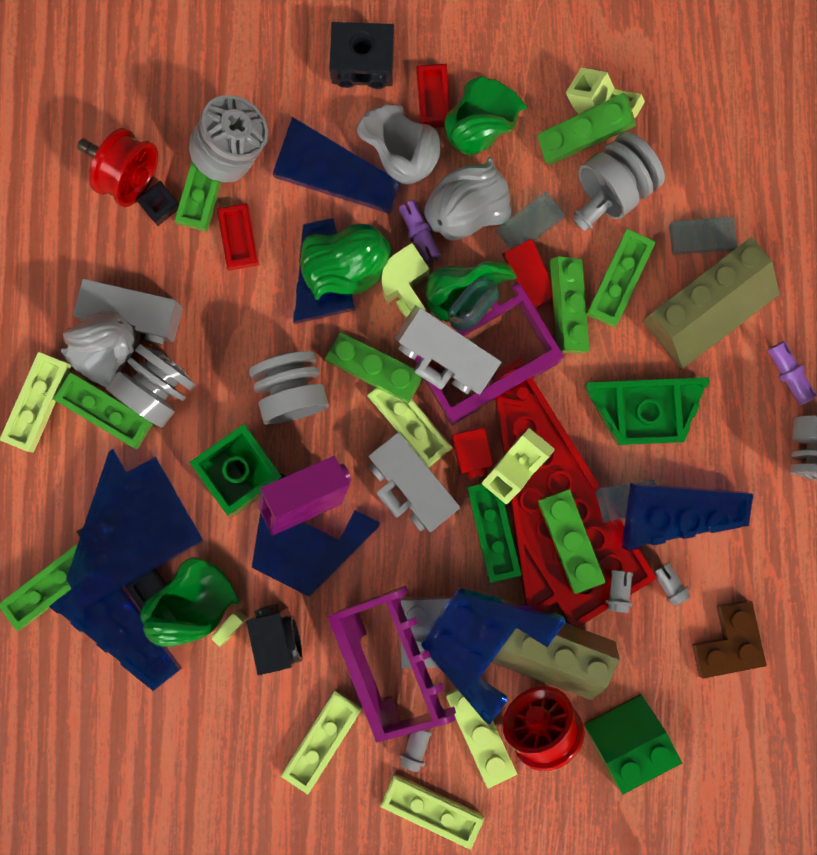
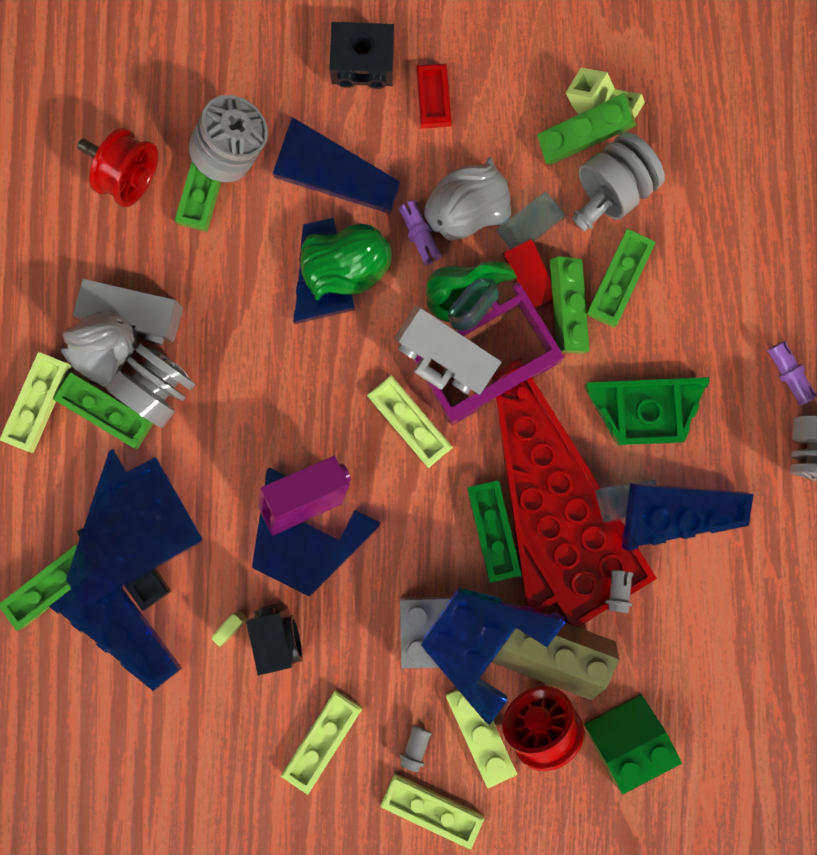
(158, 203): black tile -> none
(188, 604): green piece -> none
(235, 470): green slope -> none
(237, 236): red tile -> none
(287, 381): light grey wheel -> none
(374, 367): bright green plate -> none
(382, 711): magenta hinge -> none
(400, 275): yellowish green brick -> none
(404, 146): light grey piece -> none
(405, 469): light grey piece -> none
(472, 453): red brick -> none
(482, 115): green piece -> none
(517, 466): yellowish green brick -> none
(571, 541): bright green plate -> none
(671, 584): light grey pin -> none
(702, 235): clear light blue tile -> none
(714, 303): olive slope -> none
(739, 647): reddish brown plate -> none

